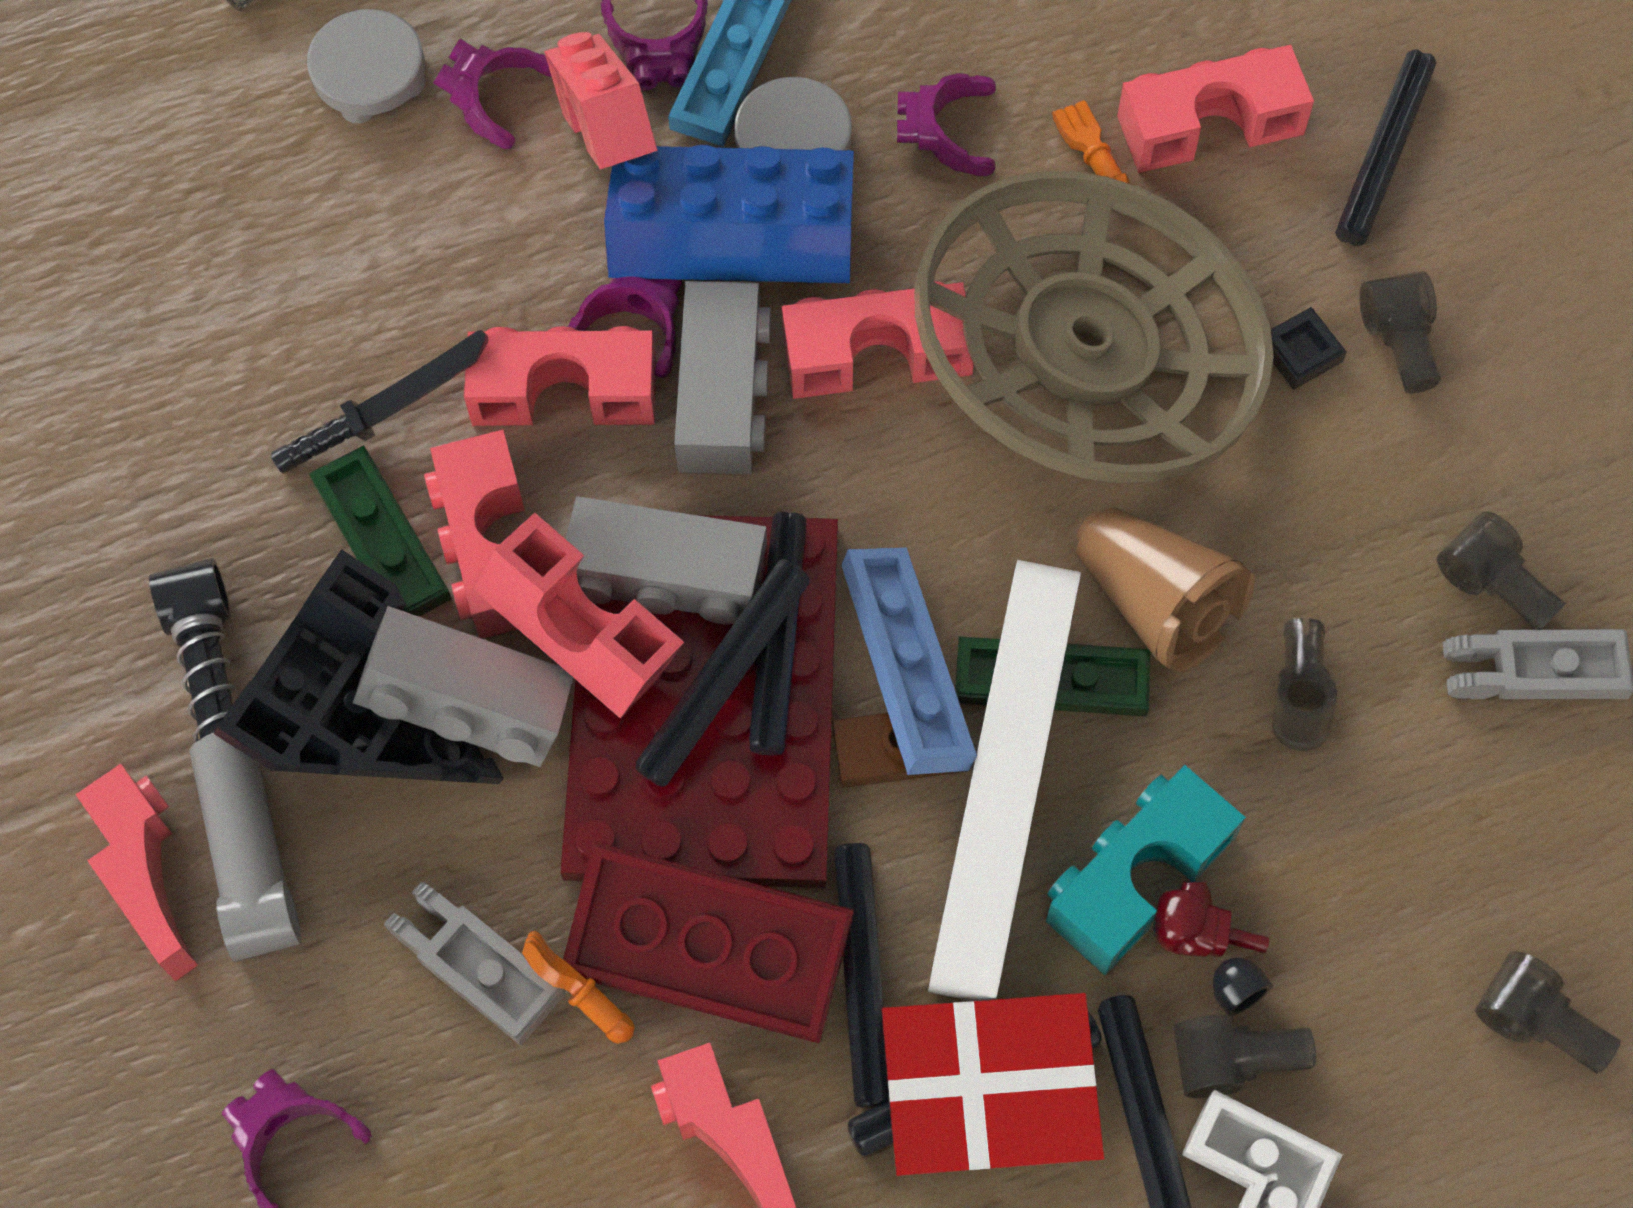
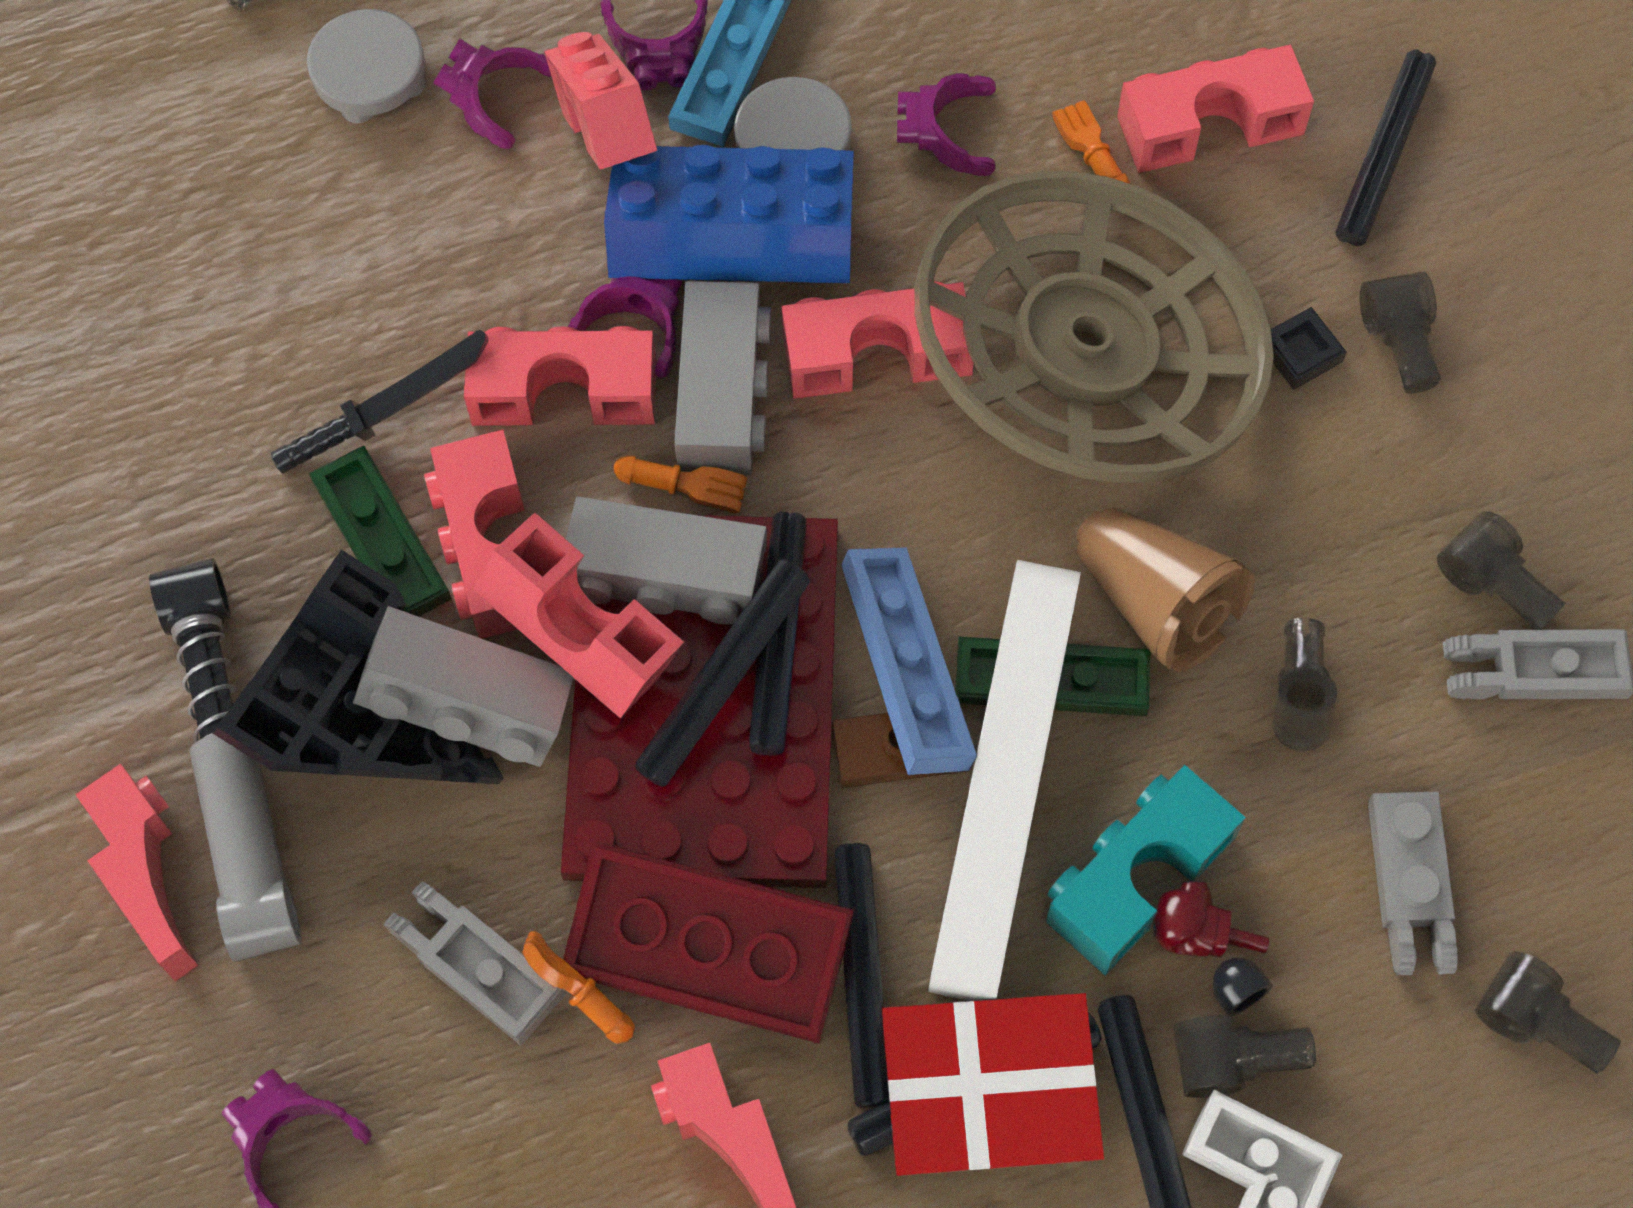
(704, 485): none -> orange piece
(1413, 877): none -> light grey hinge

